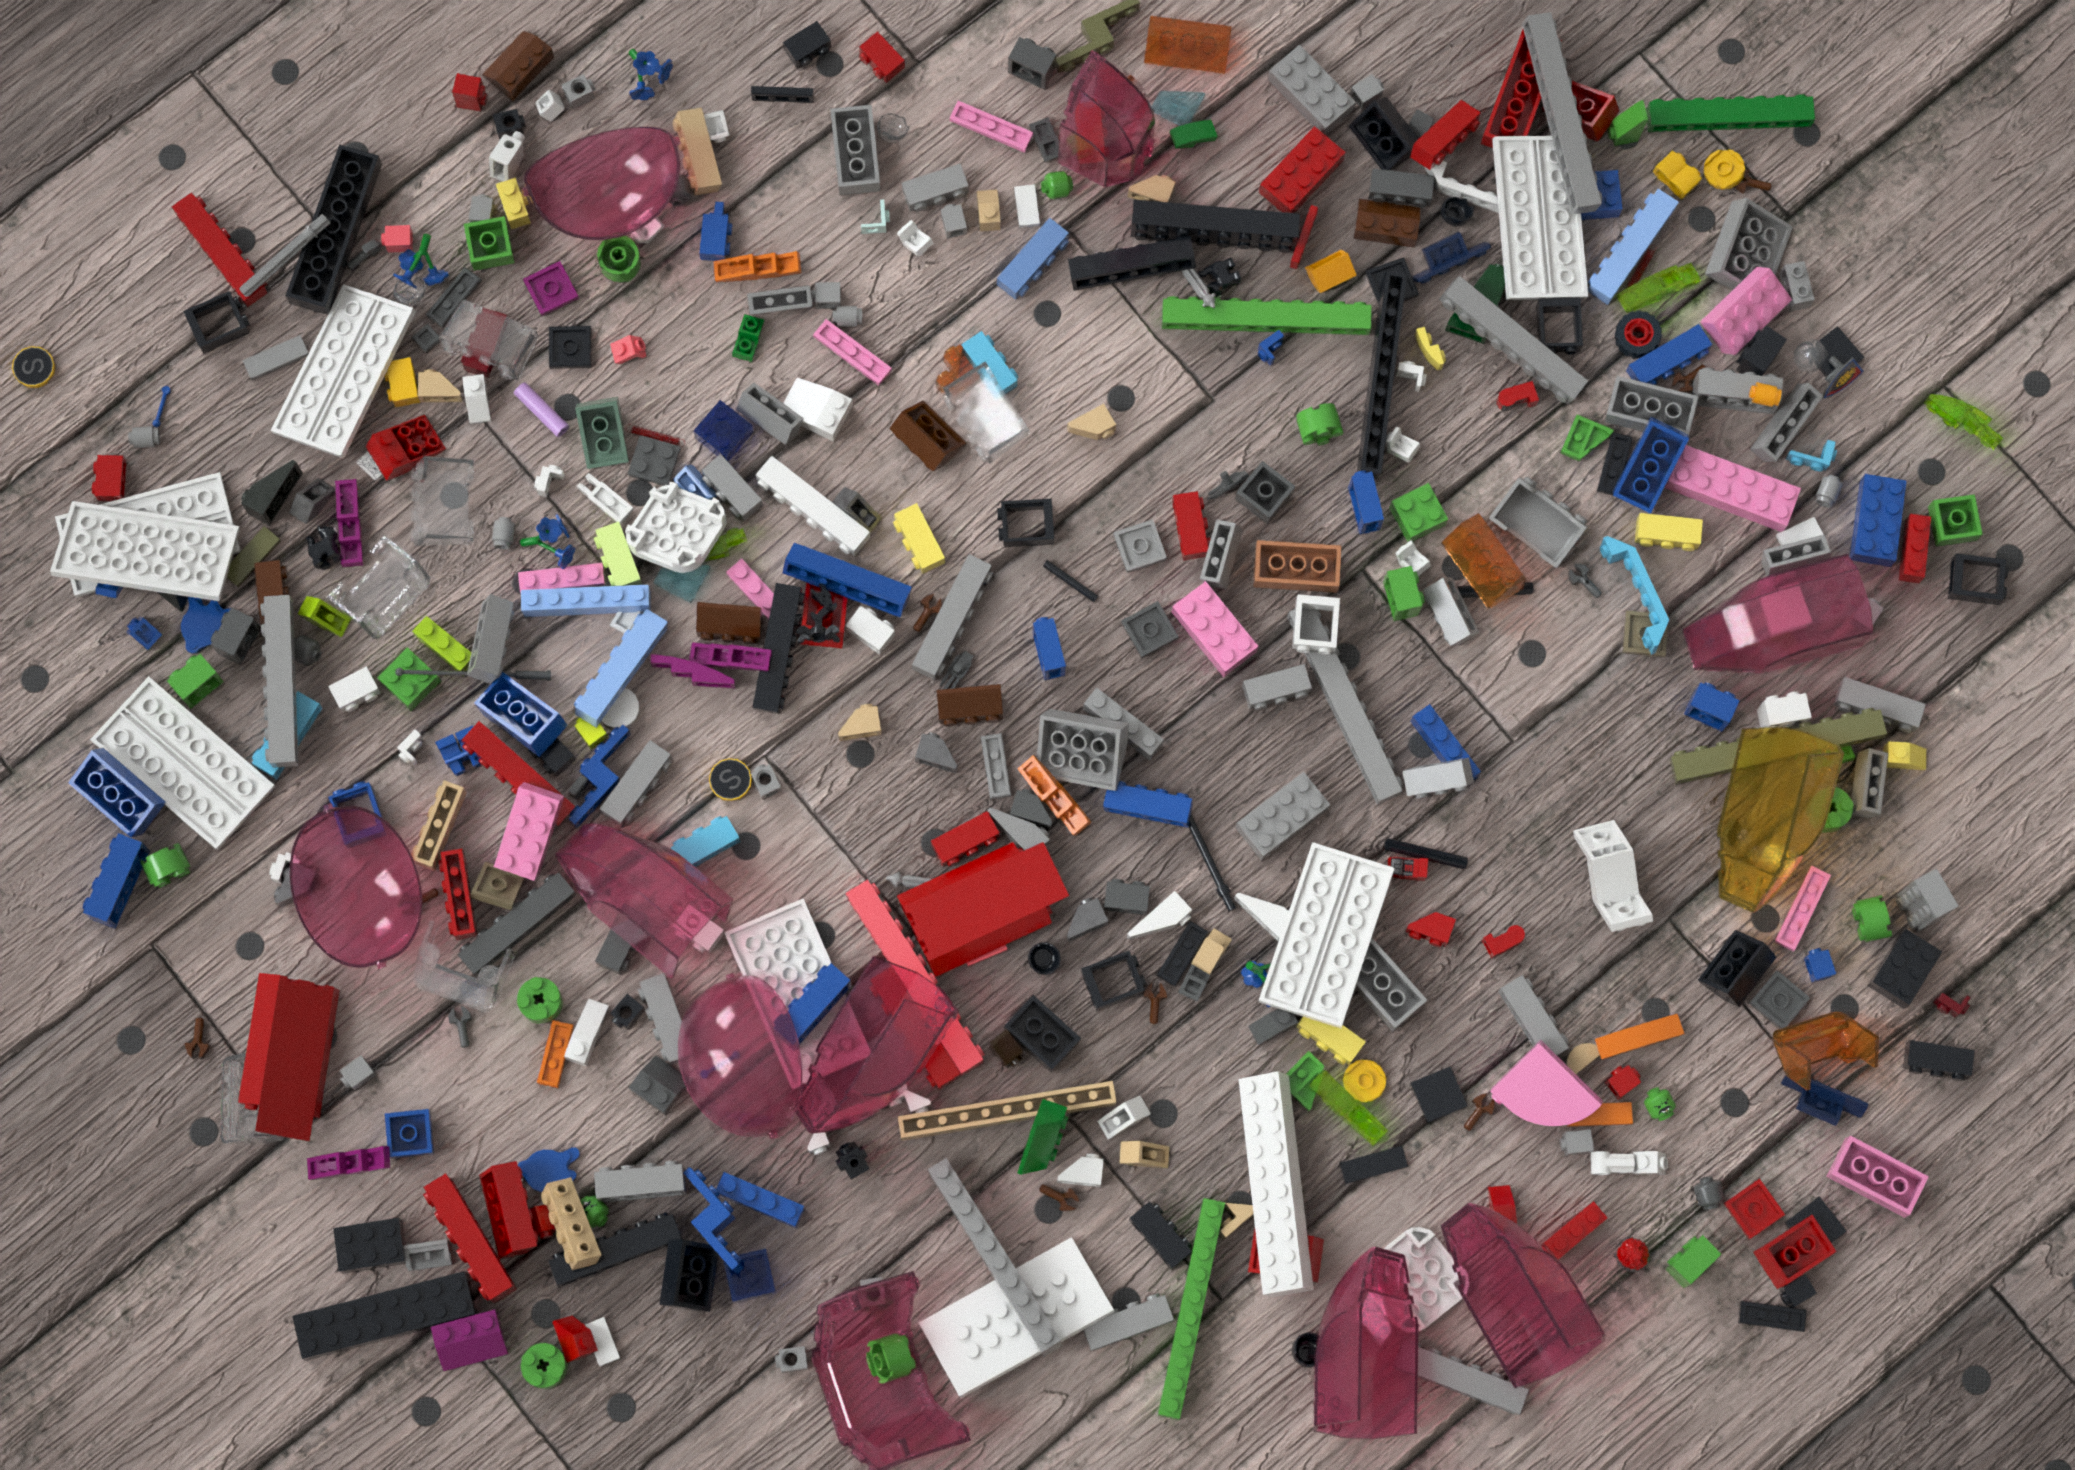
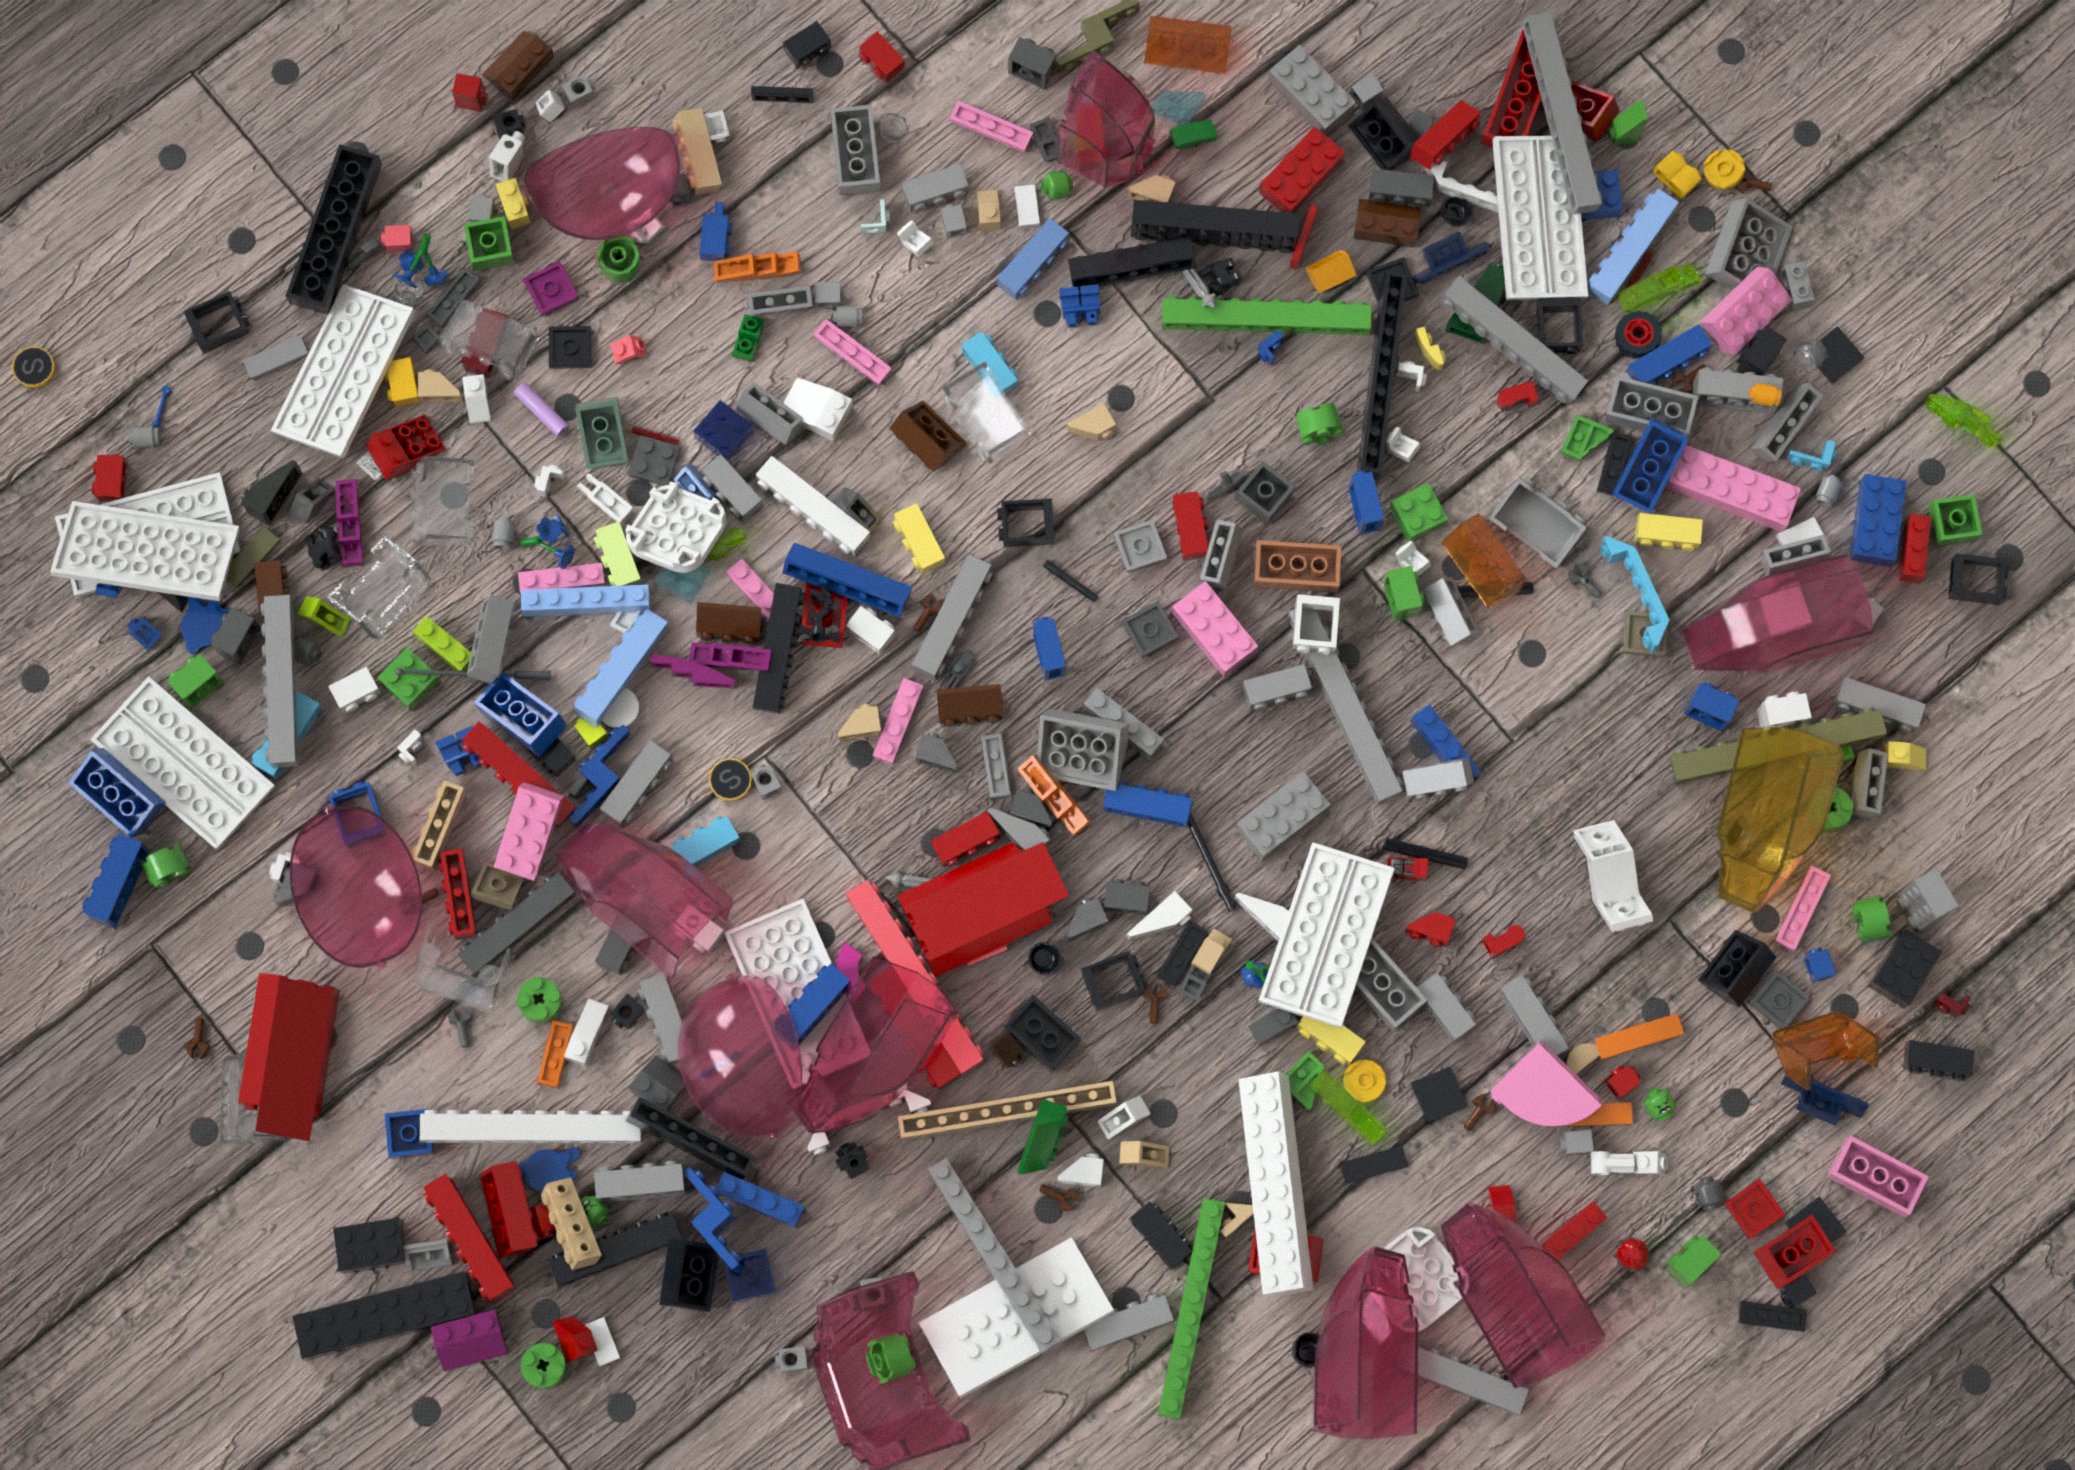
(217, 246): red brick -> none
(284, 255): light grey axle -> none
(348, 1163): magenta slope -> none
(357, 1073): light grey brick -> none
(526, 1127): none -> white brick
(648, 64): blue plant -> none
(690, 1138): none -> black brick
(848, 964): none -> dark pink tile
(898, 721): none -> bright pink plate
(952, 360): clear orange slope -> none
(1089, 304): none -> blue hips
(1446, 1007): none -> light grey brick
(1730, 113): green brick -> none
(1841, 376): shield -> none

